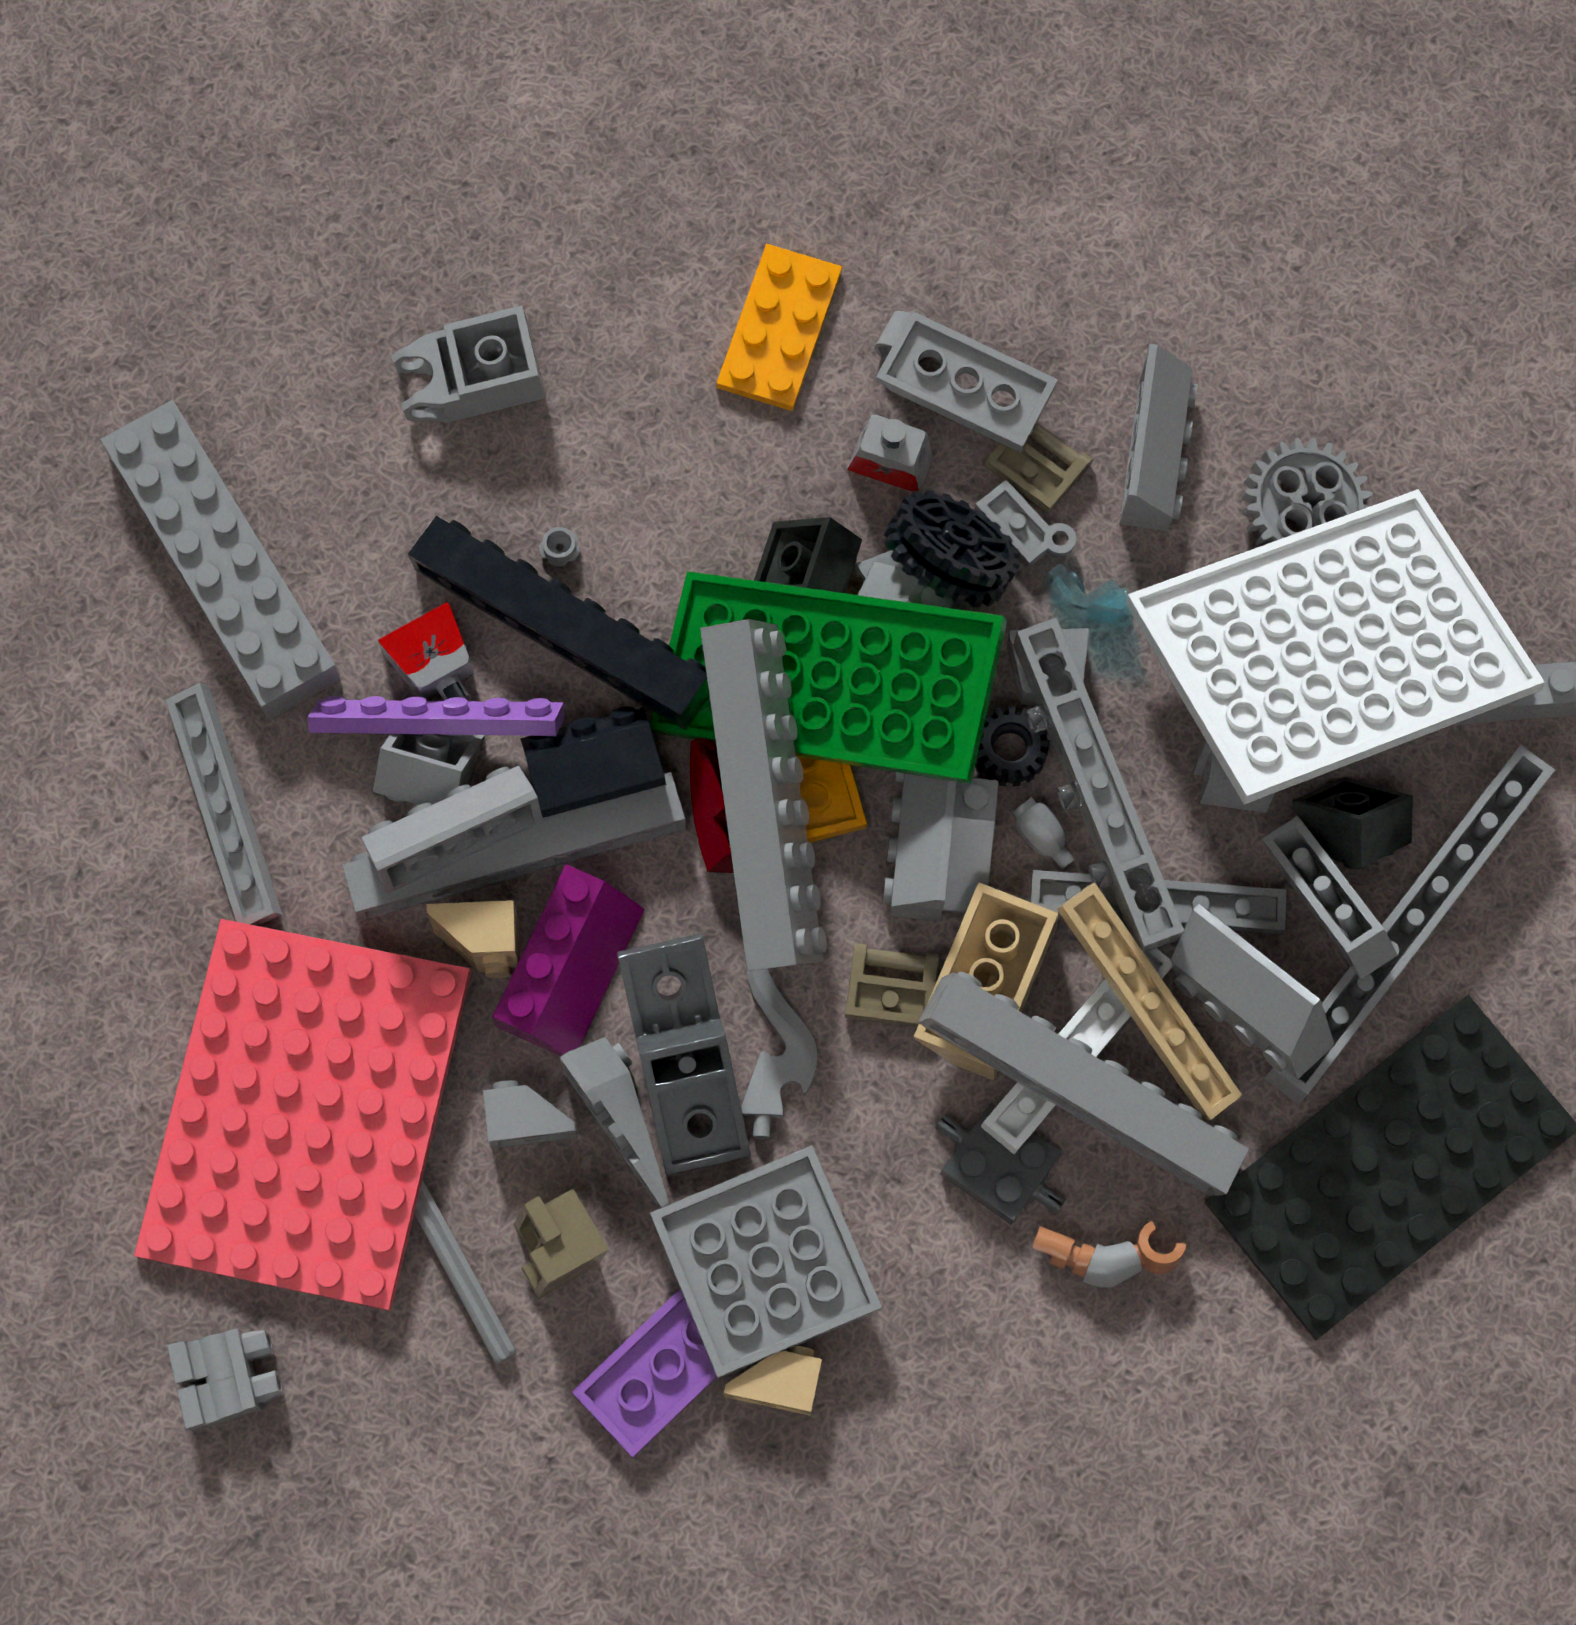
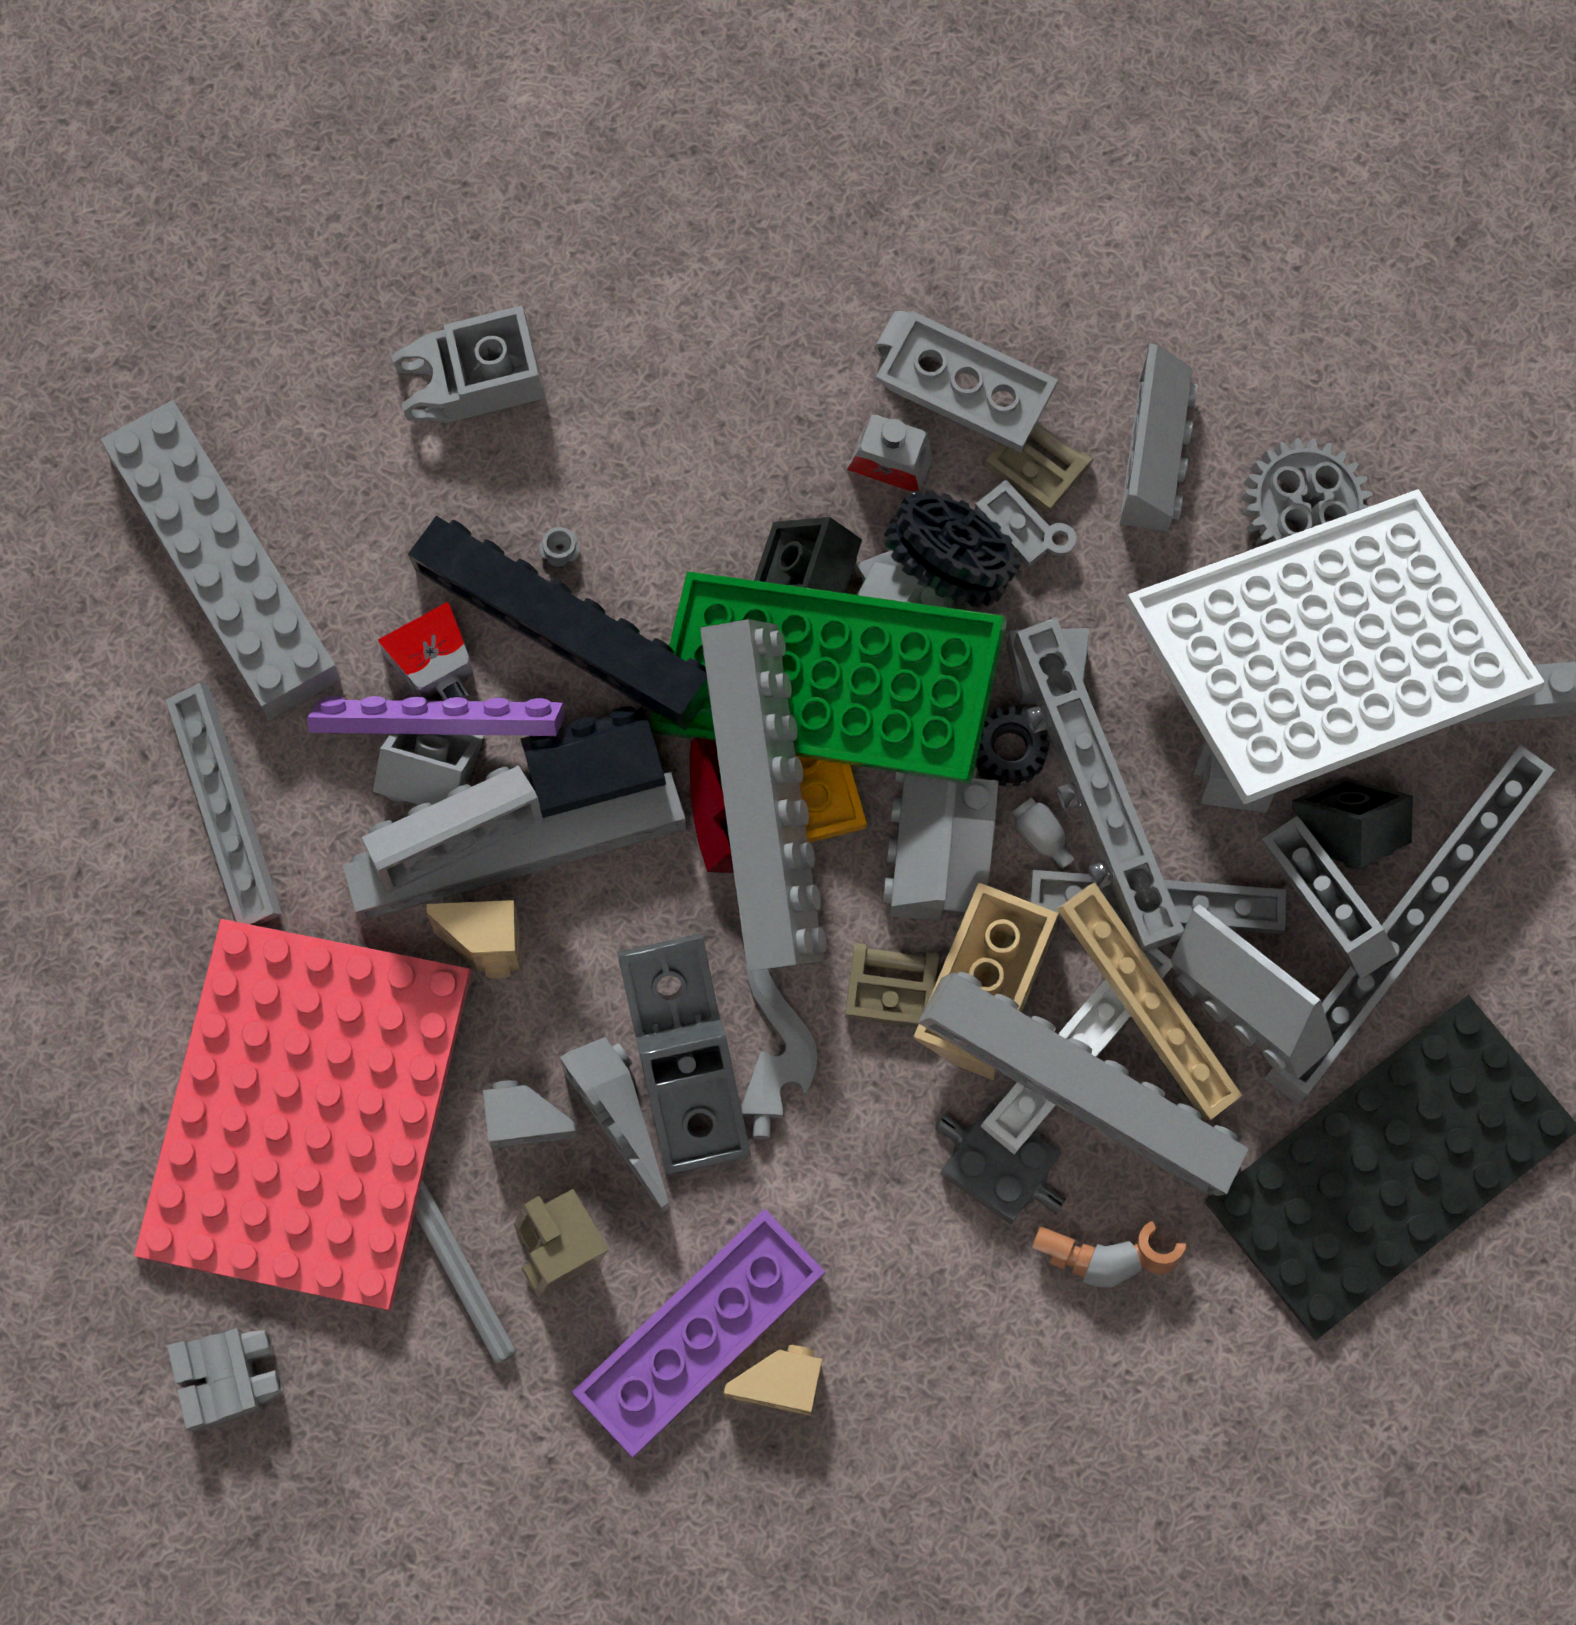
(568, 962): magenta slope -> none
(765, 1261): light grey plate -> none
(779, 327): light orange plate -> none
(1102, 605): clear light blue slope -> none

